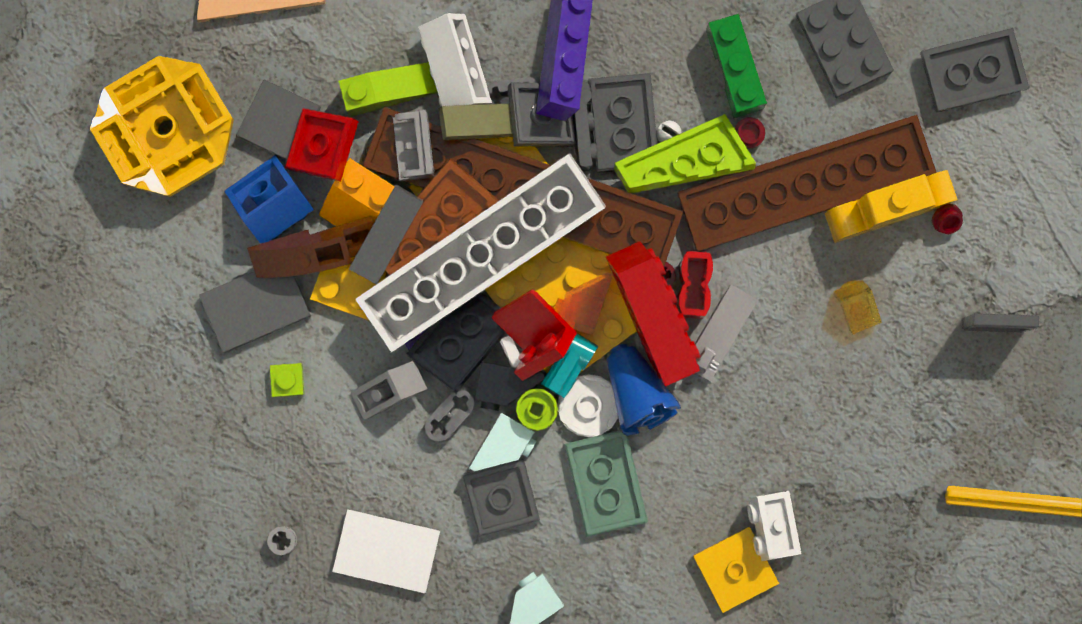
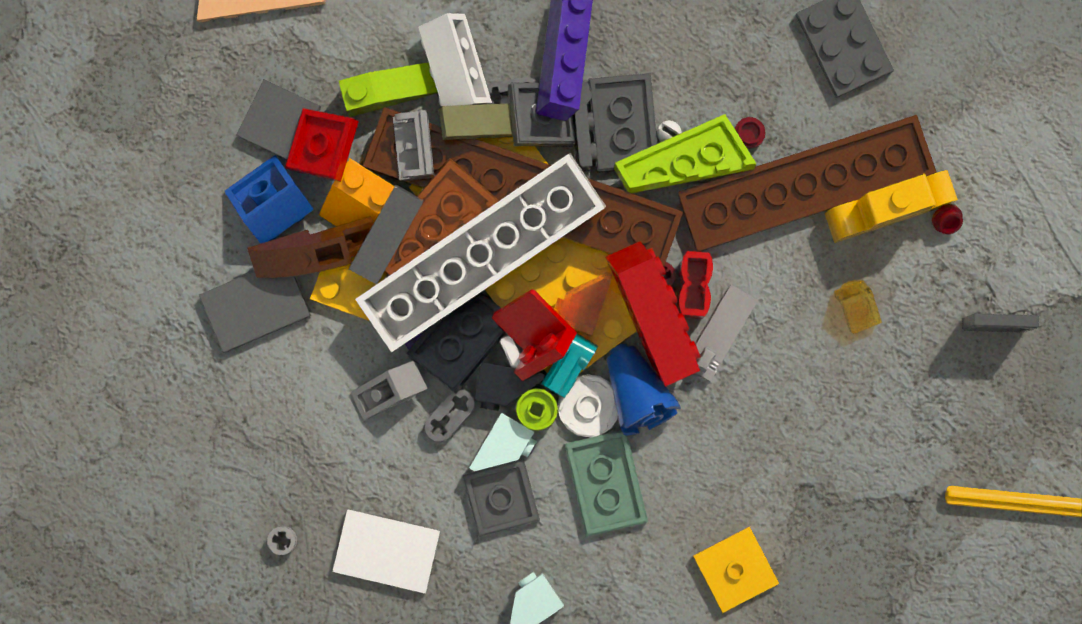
(139, 103): yellow piece -> none
(287, 380): lime plate -> none
(737, 65): green arch -> none
(774, 526): white bracket -> none
(974, 70): dark grey plate -> none

